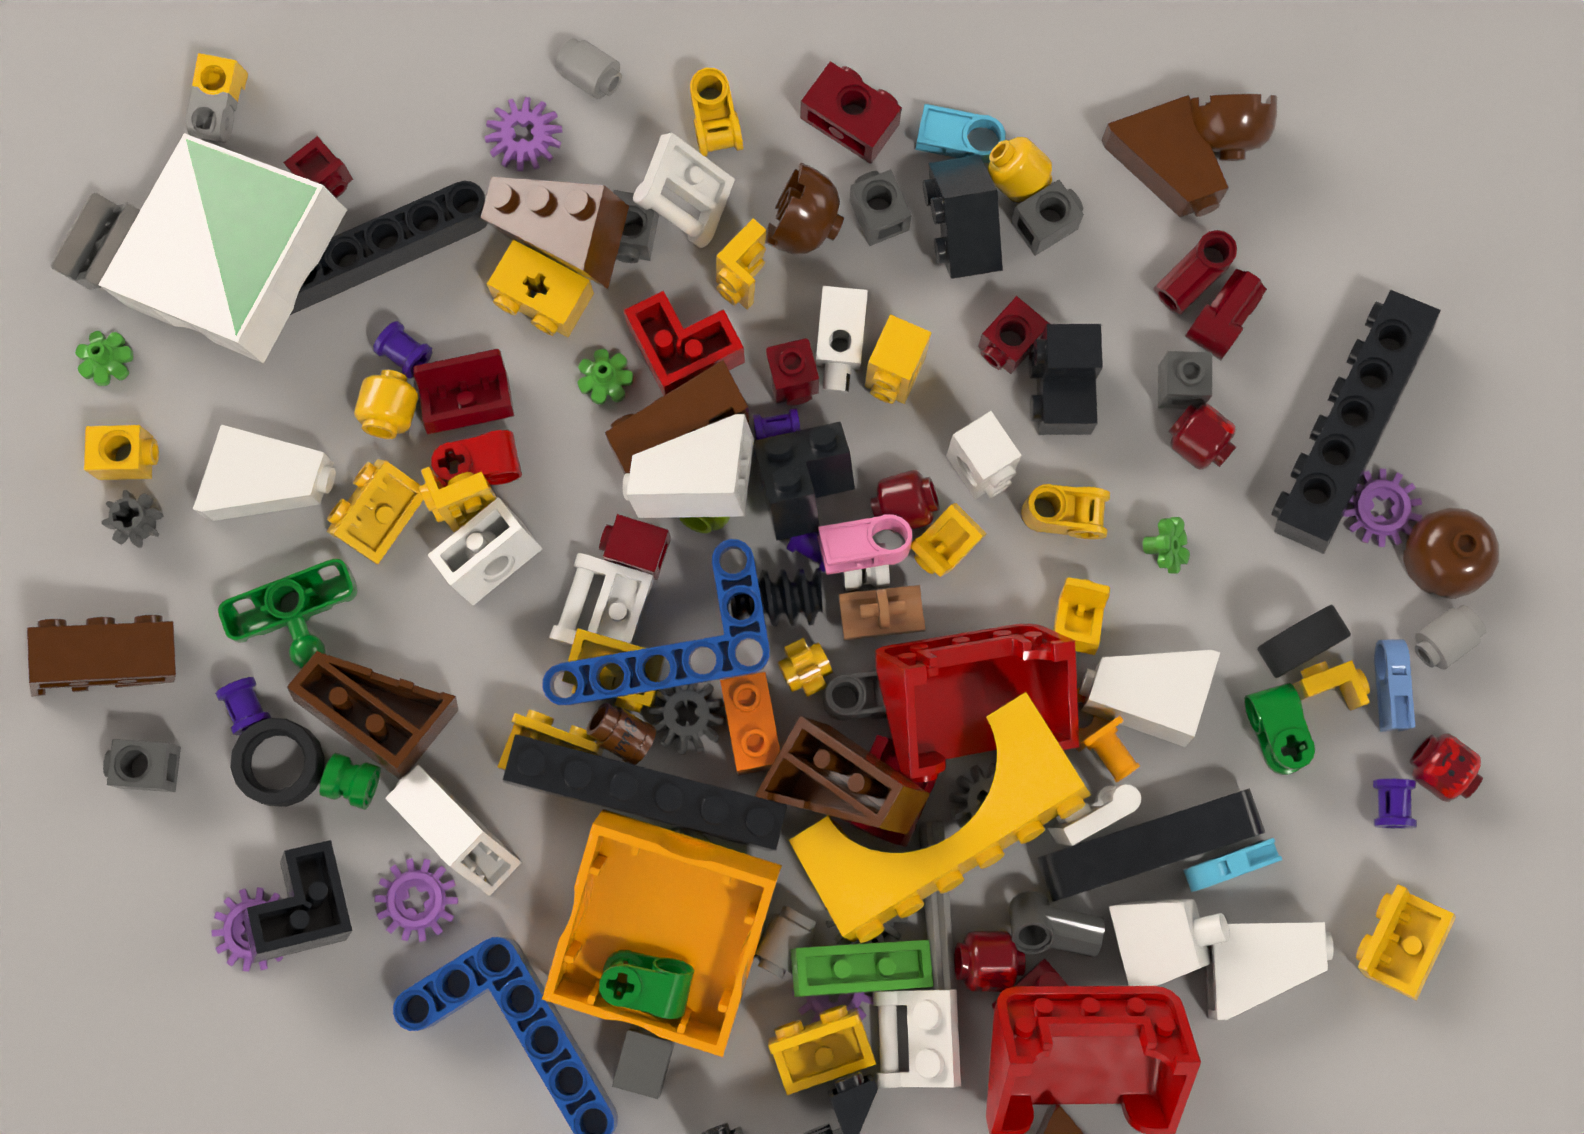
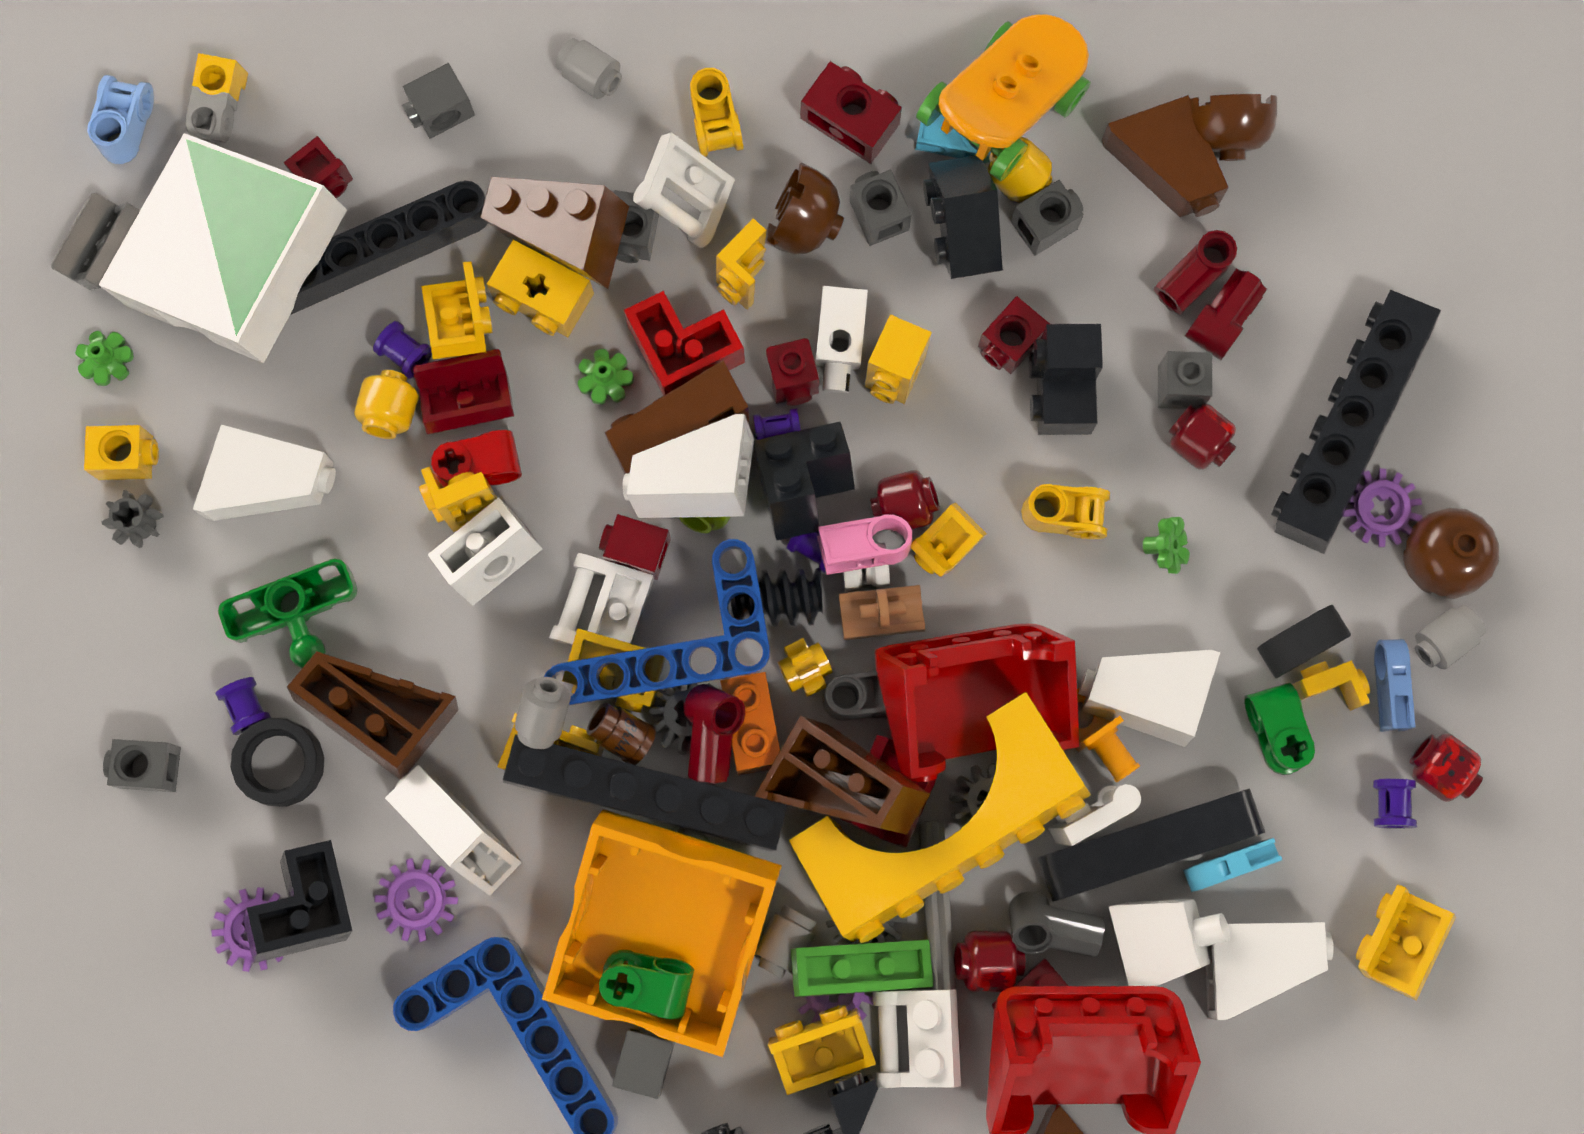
(100, 653): reddish brown wedge -> none
(121, 110): none -> light blue piece
(351, 781): green wheel -> none
(375, 509): yellow bracket -> none
(437, 101): none -> dark grey brick
(455, 317): none -> yellow bracket
(523, 150): medium lavender gear -> none
(542, 712): none -> light grey brick
(715, 720): none -> dark red piece
(984, 456): white brick -> none
(1012, 87): none -> light orange piece
(1081, 613): yellow bracket -> none

